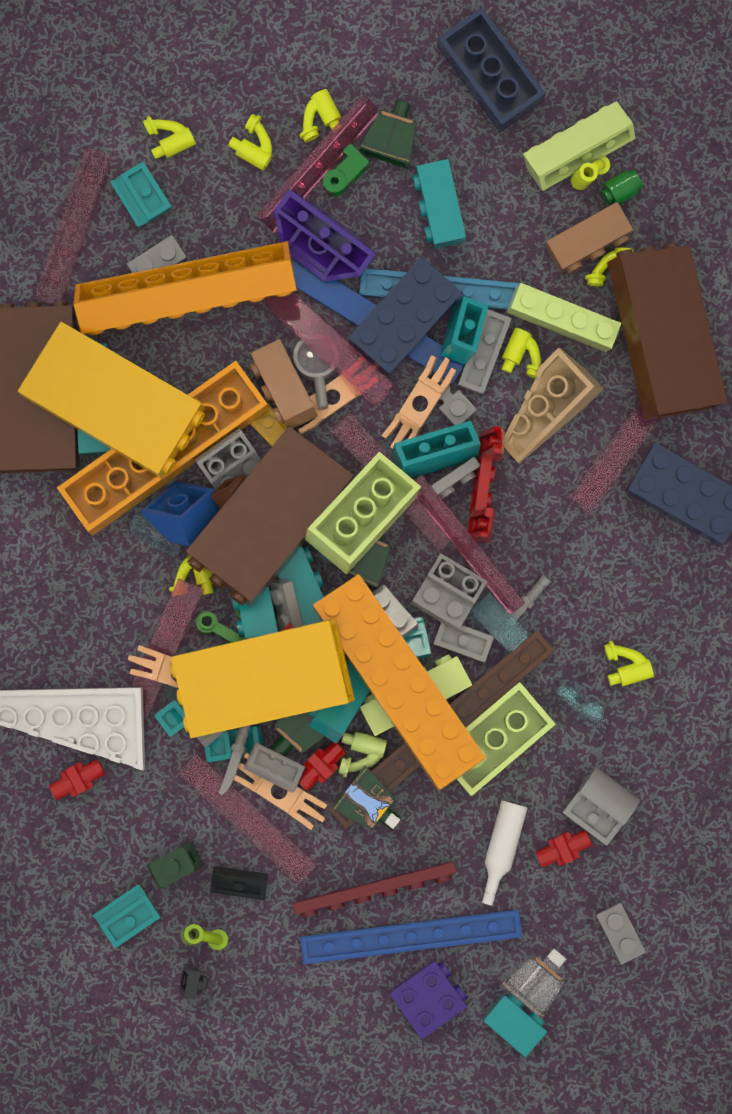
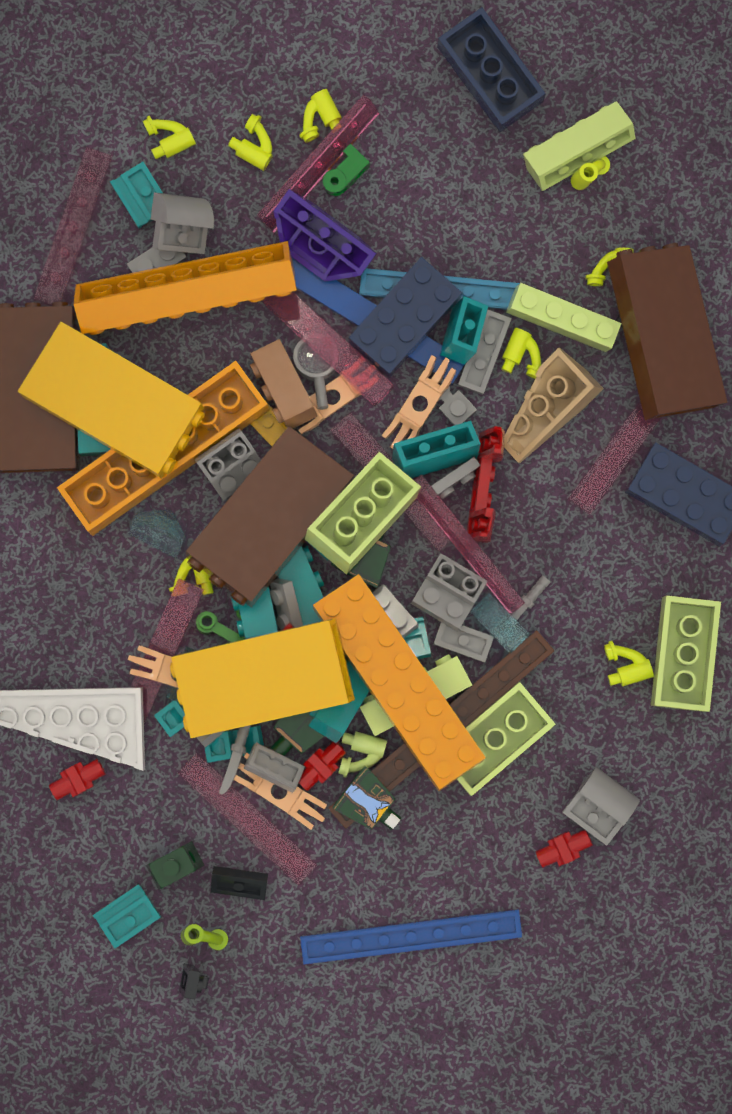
(181, 223): none -> light grey brick
(181, 512): blue slope -> none
(226, 490): reddish brown slope -> none
(387, 887): dark red plate -> none
(391, 136): dark green torso -> none
(429, 998): dark purple brick -> none
(439, 204): teal brick -> none
(503, 846): white piece -> none
(514, 1024): teal brick -> none
(536, 981): clear torso -> none
(589, 239): medium nougat brick -> none
(589, 710): clear light blue slope -> none
(620, 933): light grey plate -> none
(621, 187): green brick -> none
(685, 653): none -> yellowish green brick

